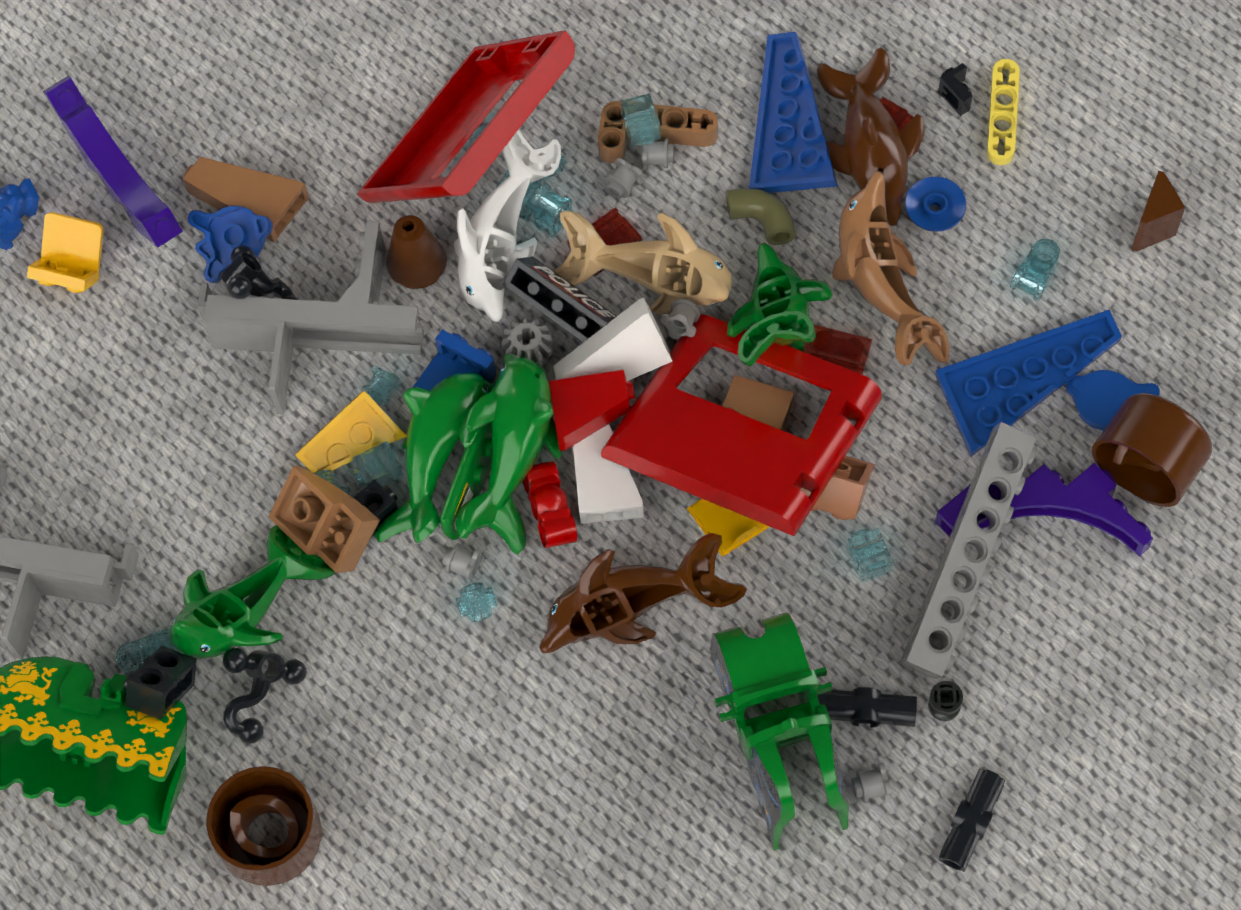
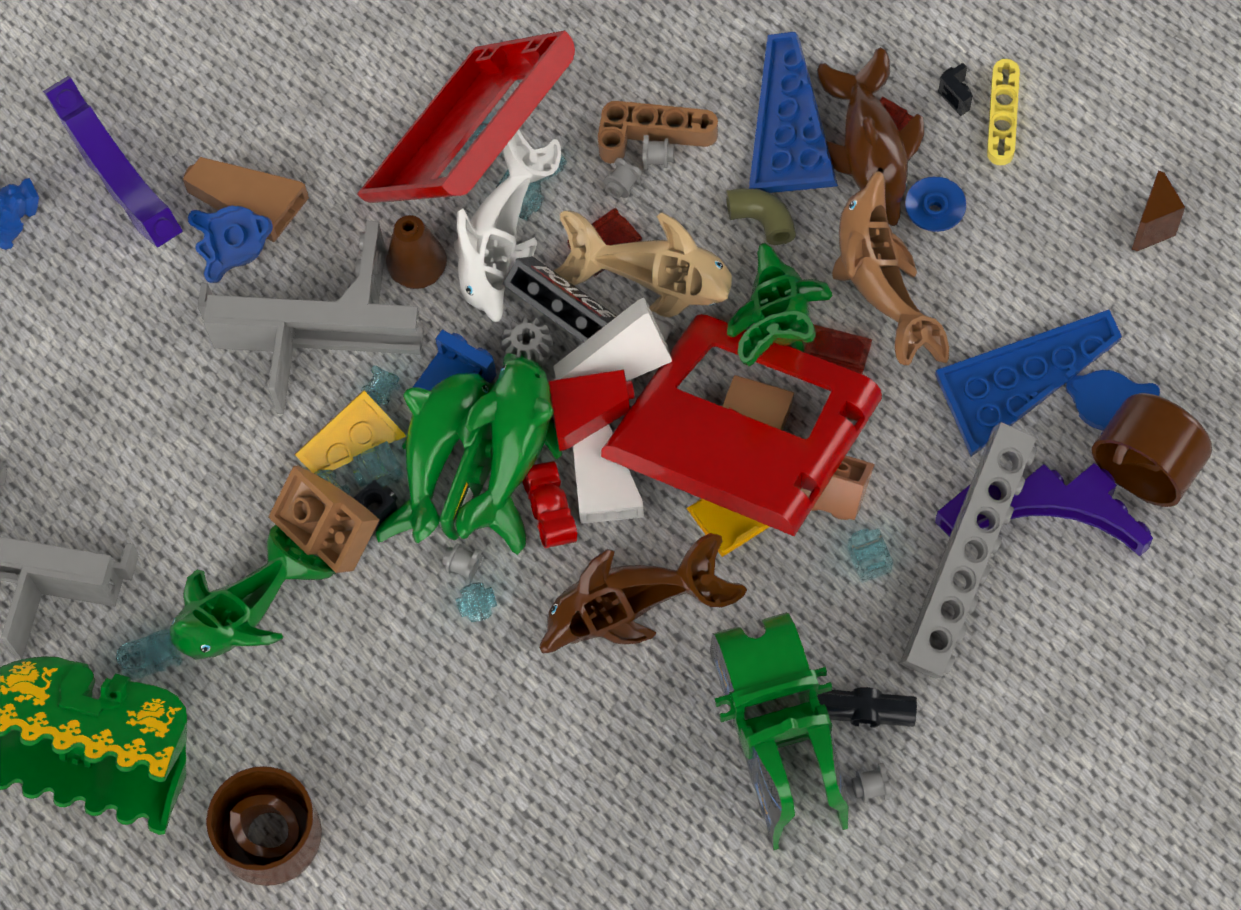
(68, 253): yellow bracket -> none
(160, 682): black brick -> none
(236, 661): black piece -> none
(246, 277): black piece -> none
(547, 209): clear light blue piece -> none
(640, 120): clear light blue brick -> none
(681, 318): light grey brick -> none
(942, 707): pearl dark grey wheel -> none
(971, 819): black piece -> none
(1035, 273): clear light blue piece -> none

